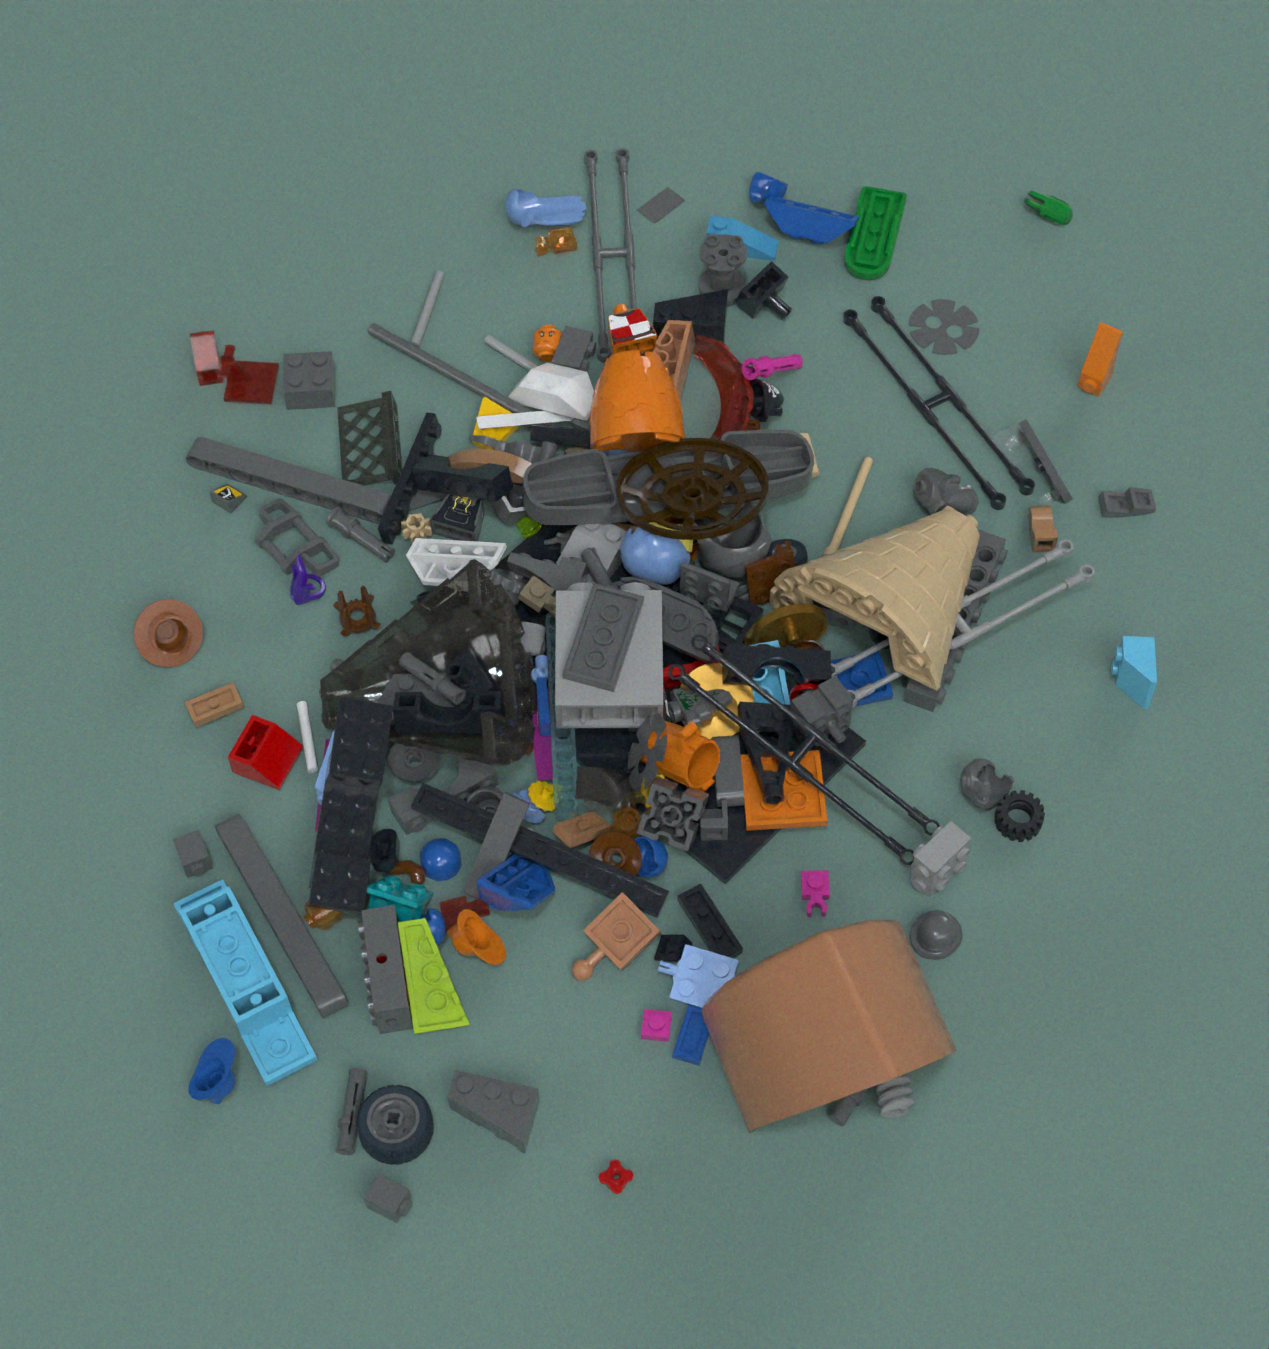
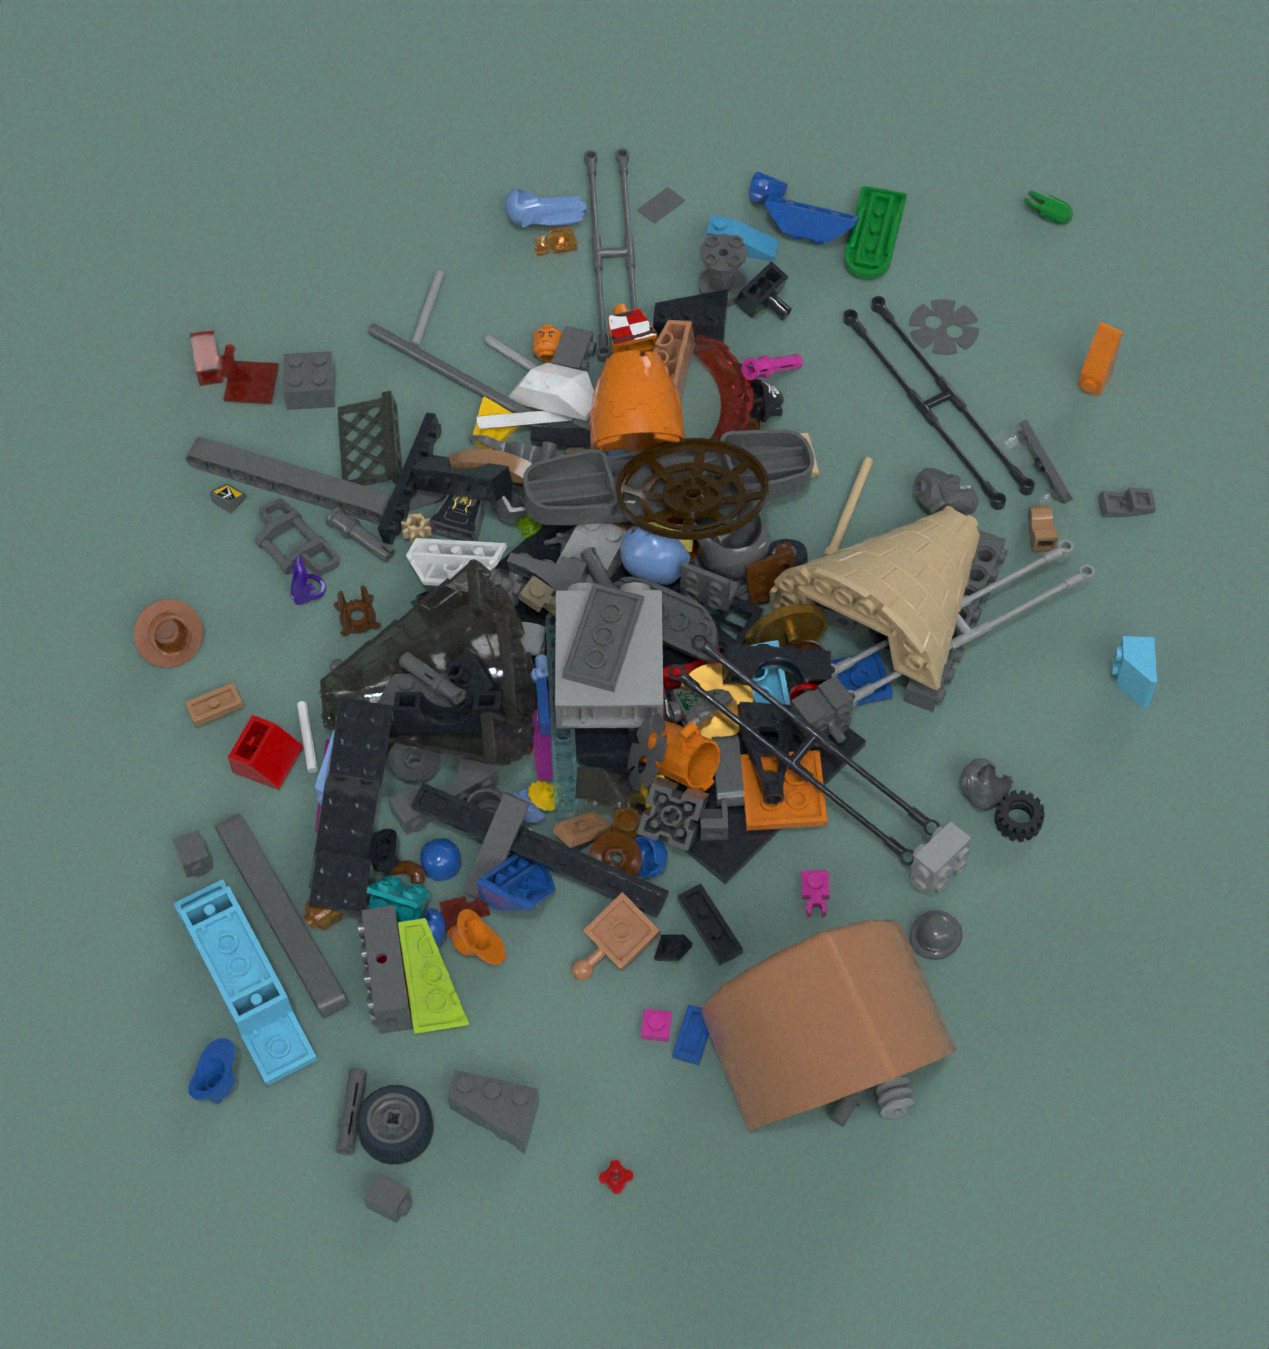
(698, 974): light blue plate -> none

